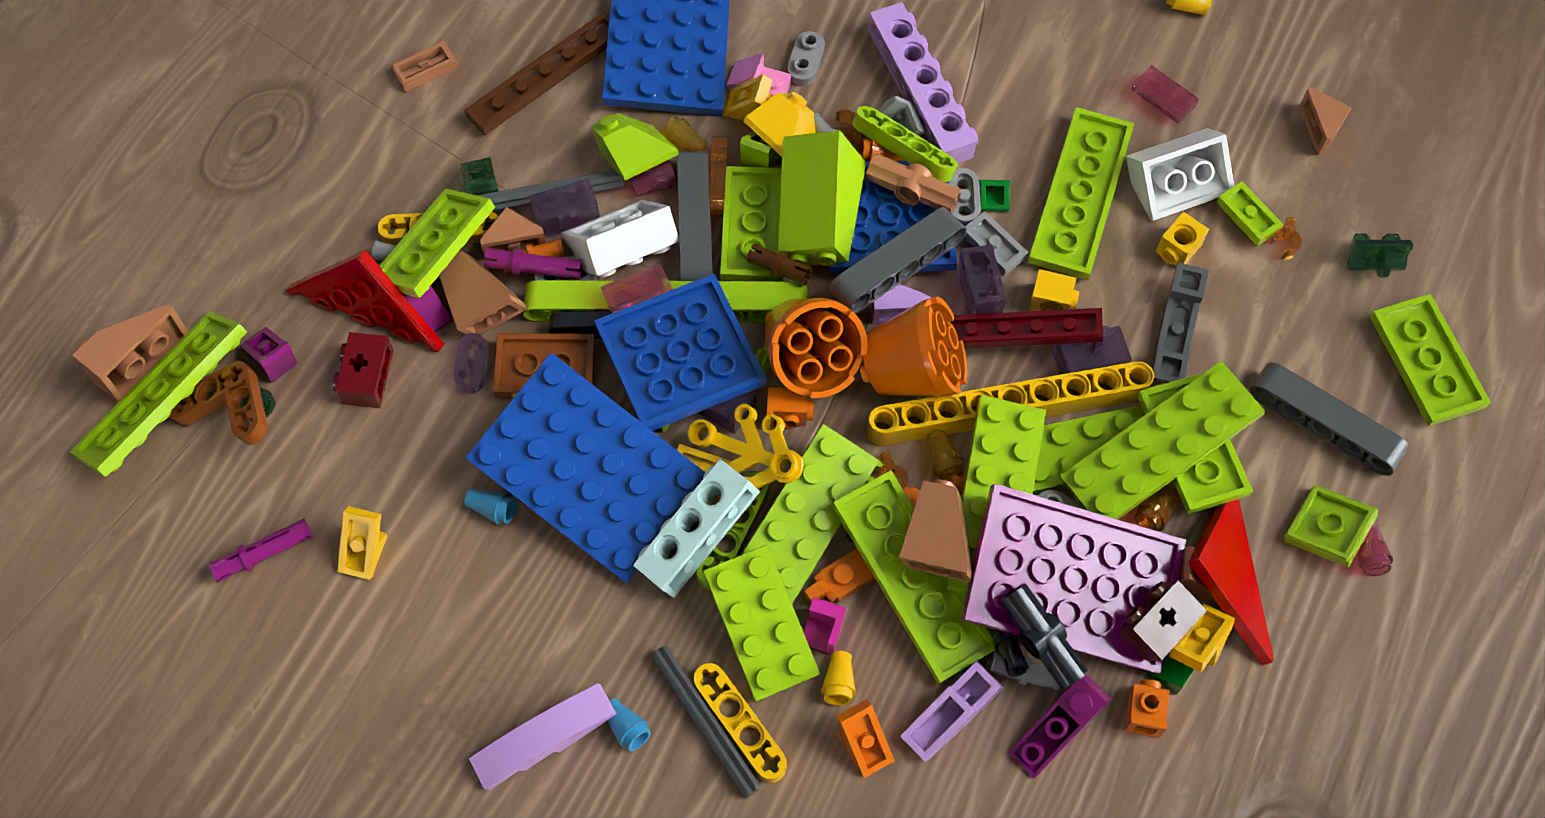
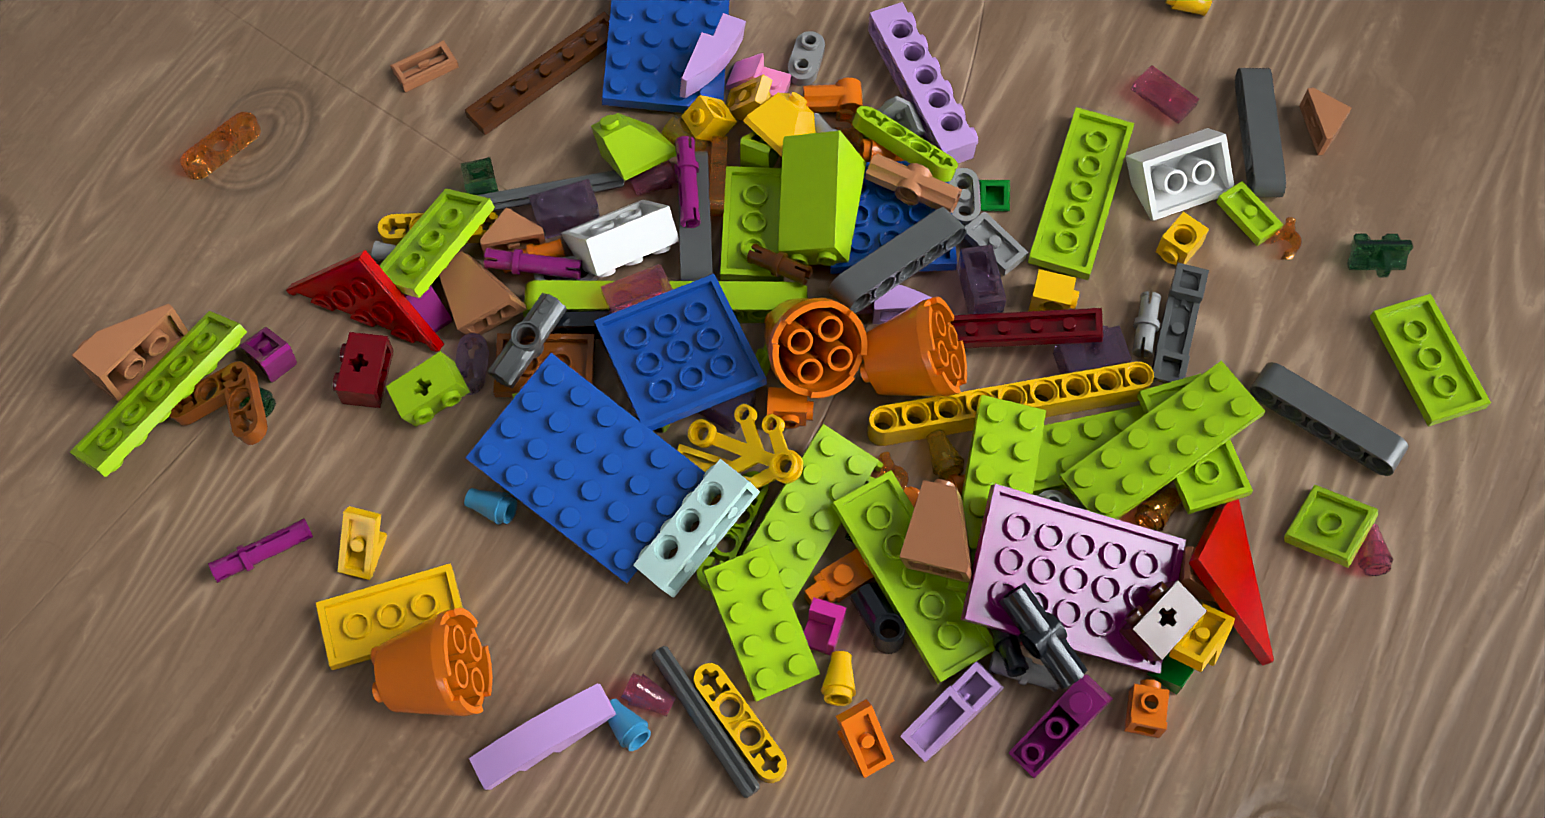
(218, 158): none -> clear orange beam
(378, 613): none -> yellow plate
(428, 389): none -> lime brick
(434, 667): none -> orange cone
(517, 357): none -> dark grey piece
(647, 695): none -> clear pink cone
(687, 171): none -> magenta pin
(708, 118): none -> yellow brick
(712, 54): none -> lavender slope
(832, 98): none -> orange piece
(879, 616): none -> black piece
(1146, 324): none -> light grey pin
(1260, 132): none -> dark grey beam

